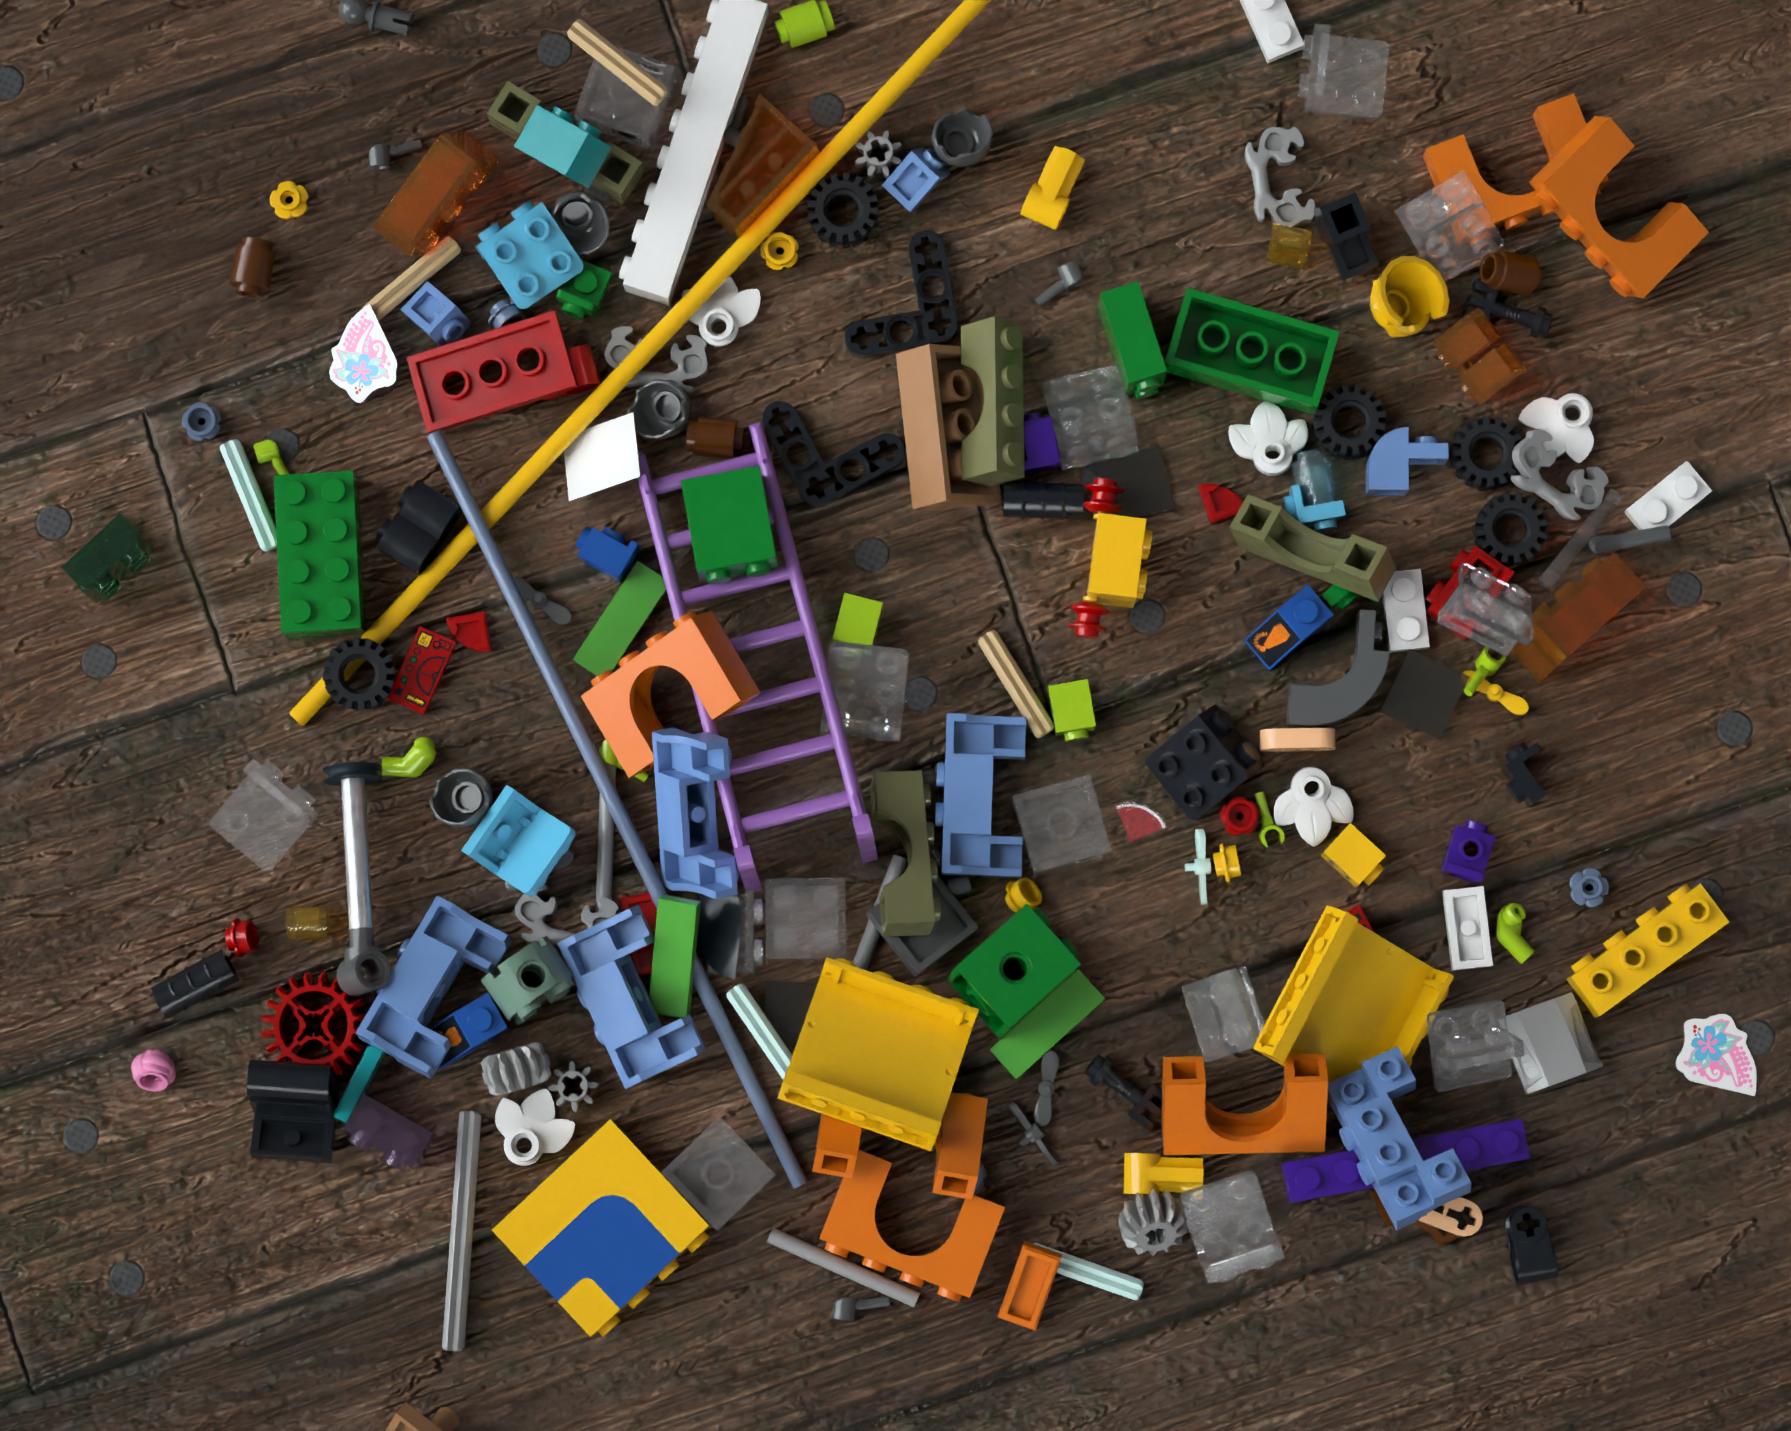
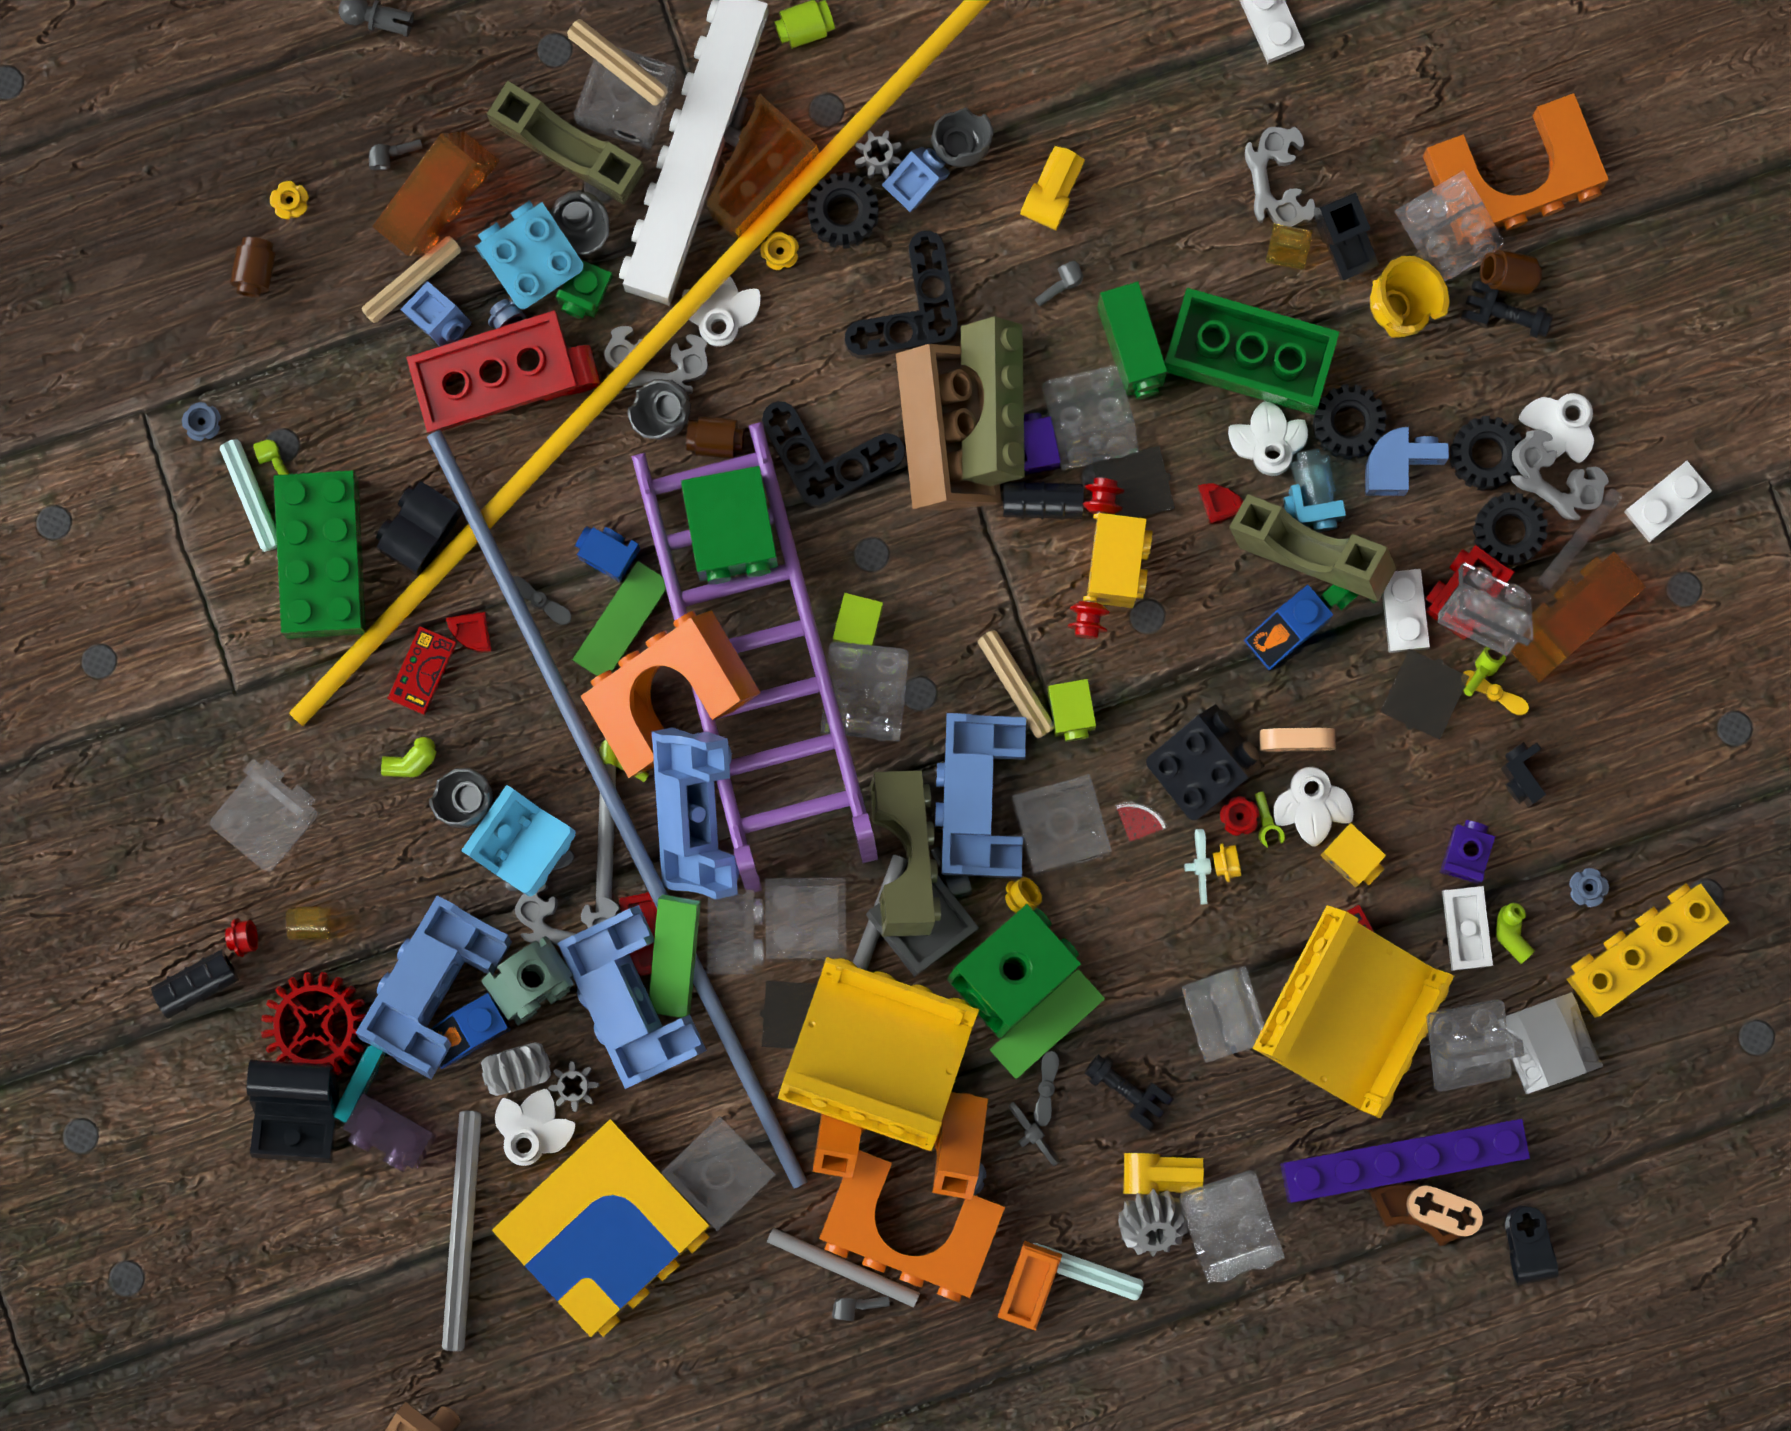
(108, 559): clear green bracket -> none
(153, 1070): bright pink piece -> none
(362, 952): piece -> none
(363, 357): sticker -> none
(384, 674): black tyre -> none
(563, 146): teal brick -> none
(602, 457): white sticker -> none
(720, 933): black sticker -> none
(760, 1028): light aqua axle -> none
(1287, 1126): orange arch -> none
(1335, 702): dark grey arch -> none
(1343, 74): clear bracket -> none
(1383, 1145): medium blue bracket -> none
(1464, 343): clear orange piece -> none
(1570, 188): orange arch -> none
(1610, 543): dark grey piece -> none
(1717, 1055): sticker -> none

